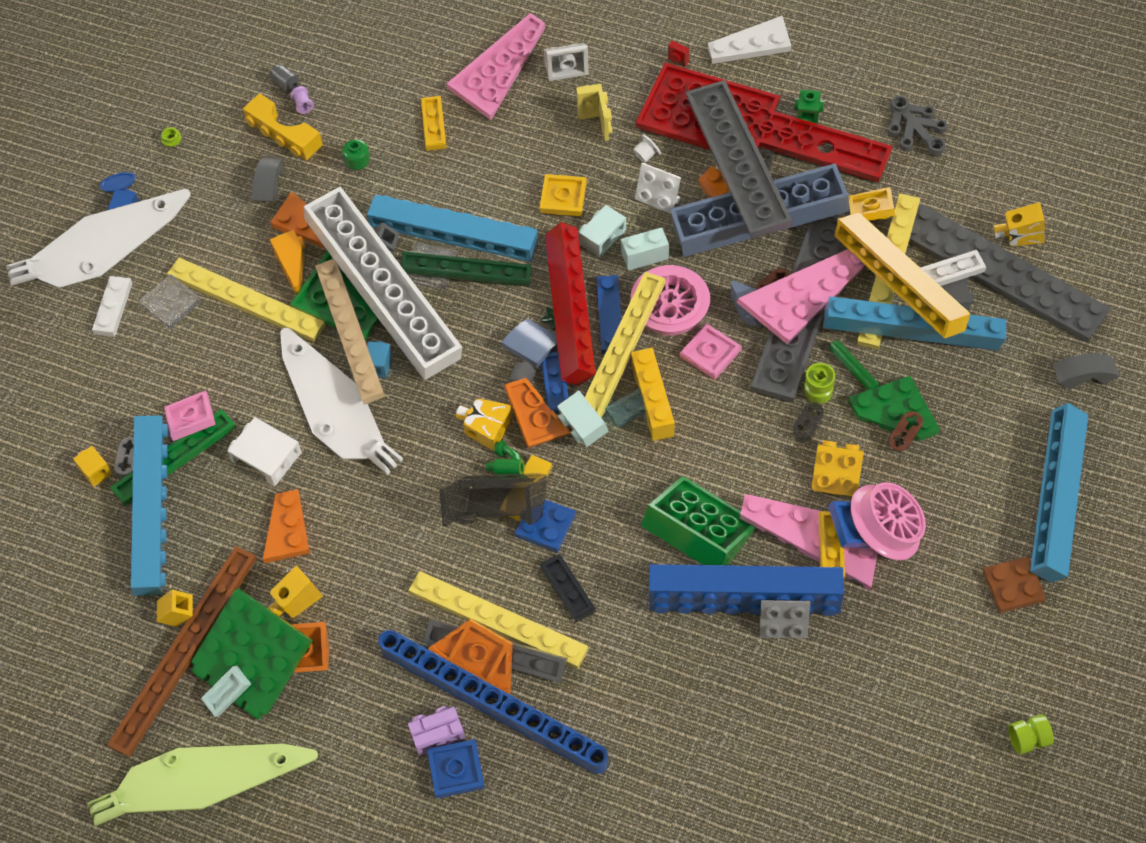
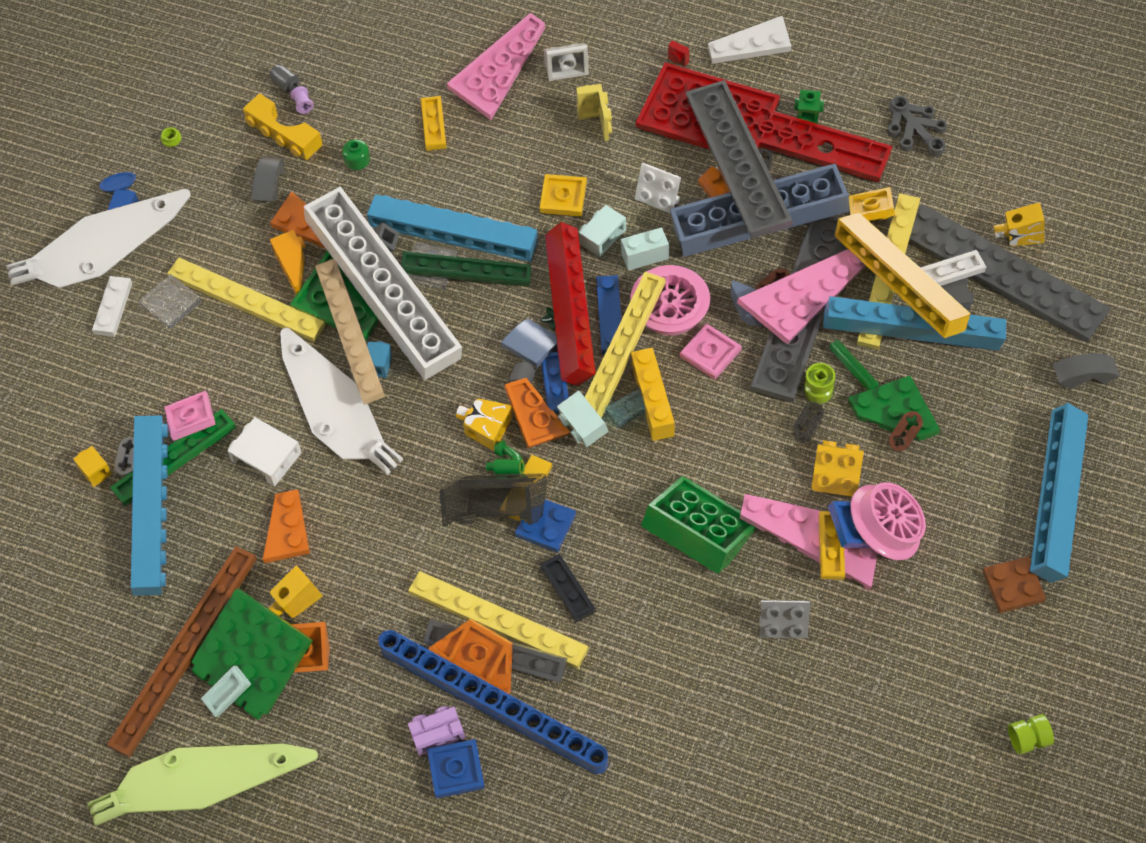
(174, 608): yellow brick -> none
(646, 149): white piece -> none
(743, 587): blue brick -> none

